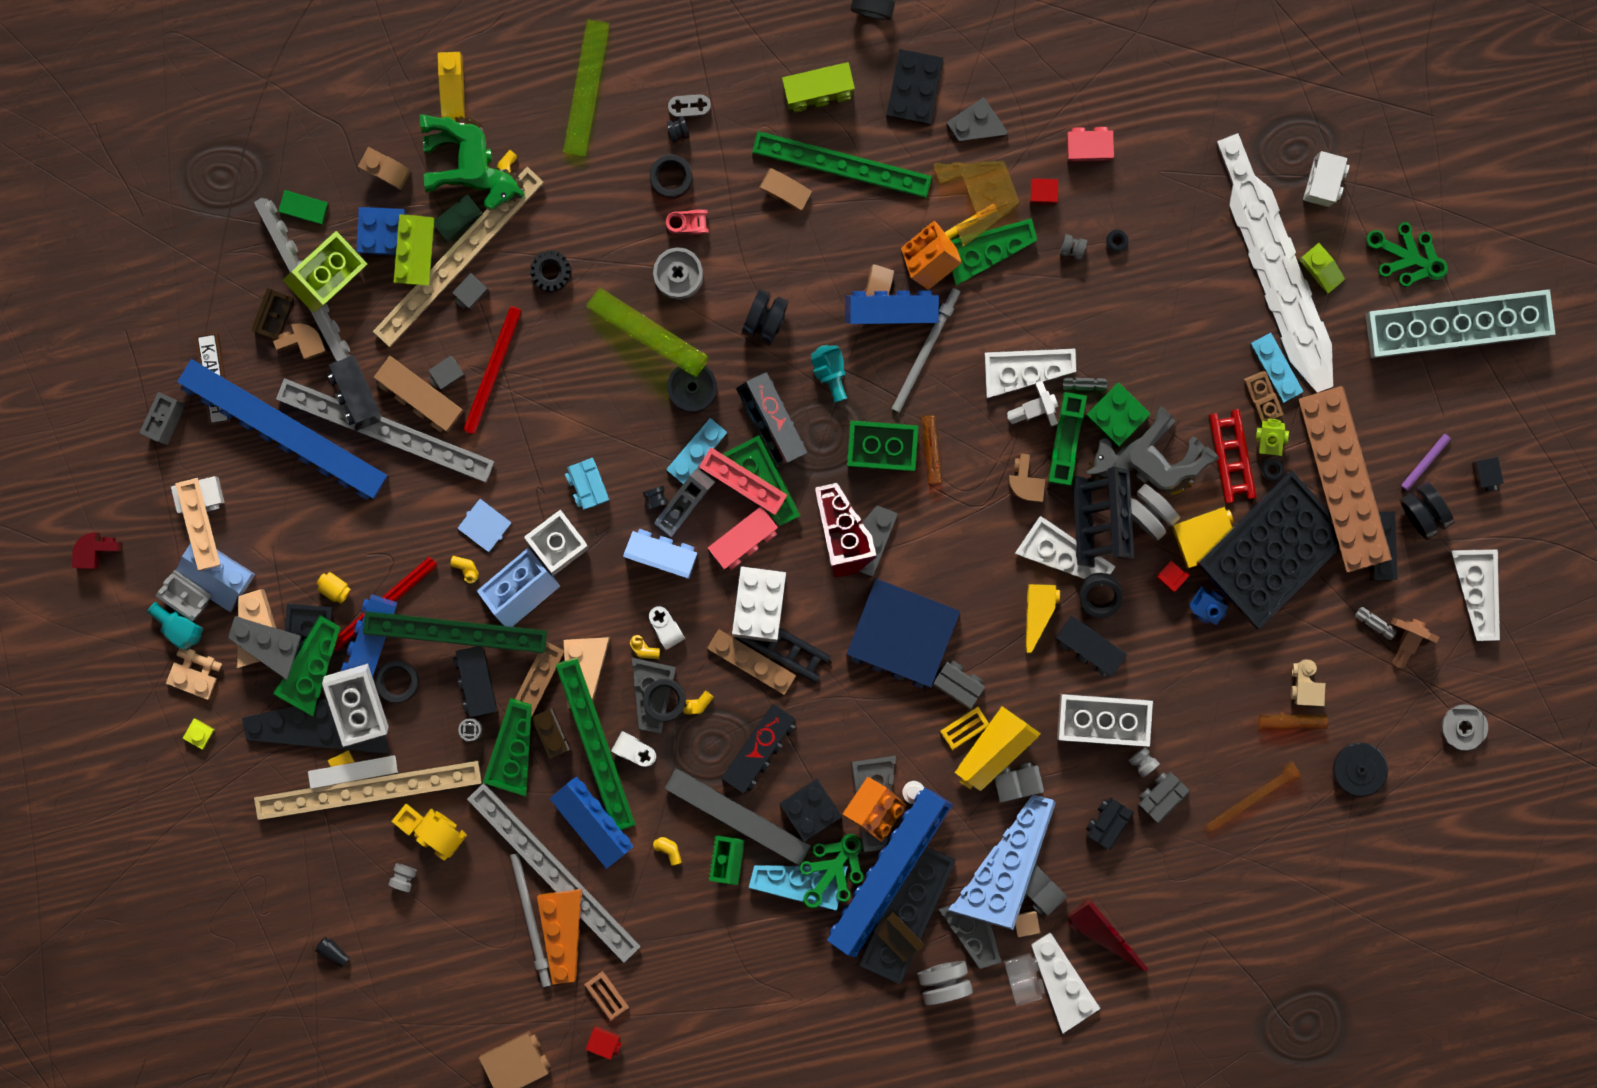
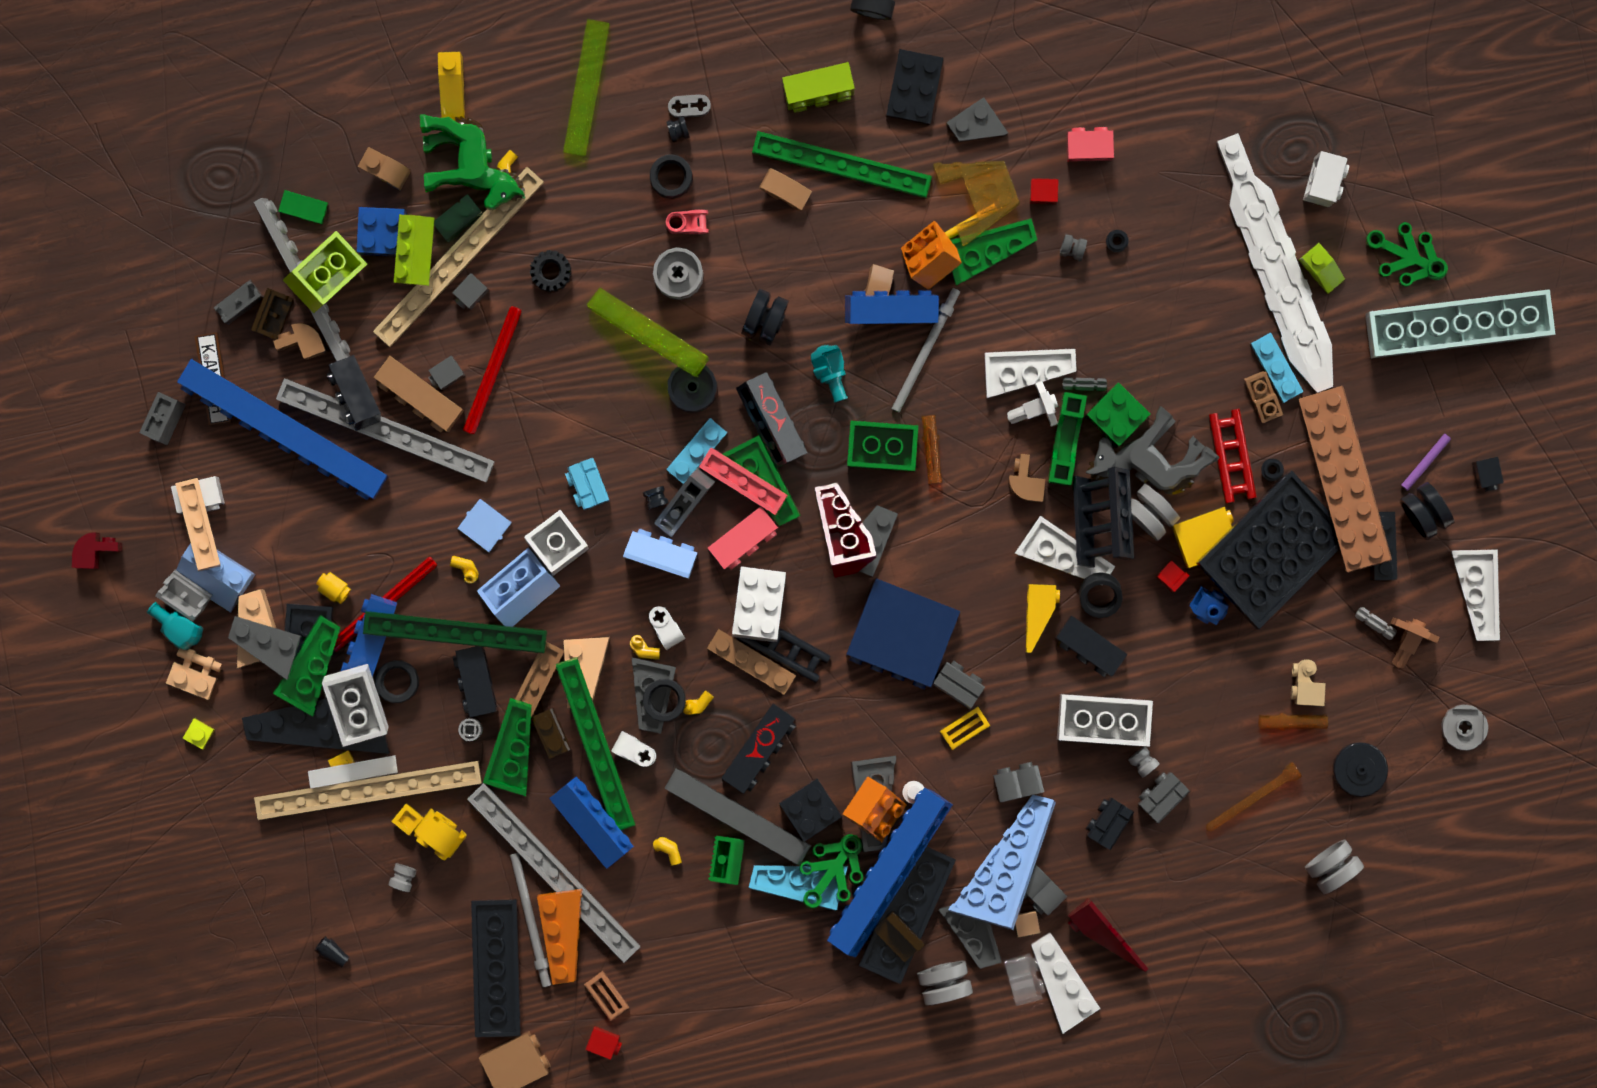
(239, 302): none -> dark grey hinge
(496, 968): none -> black plate
(995, 749): yellow slope -> none
(1272, 437): lime brick -> none
(1334, 867): none -> light grey wheel

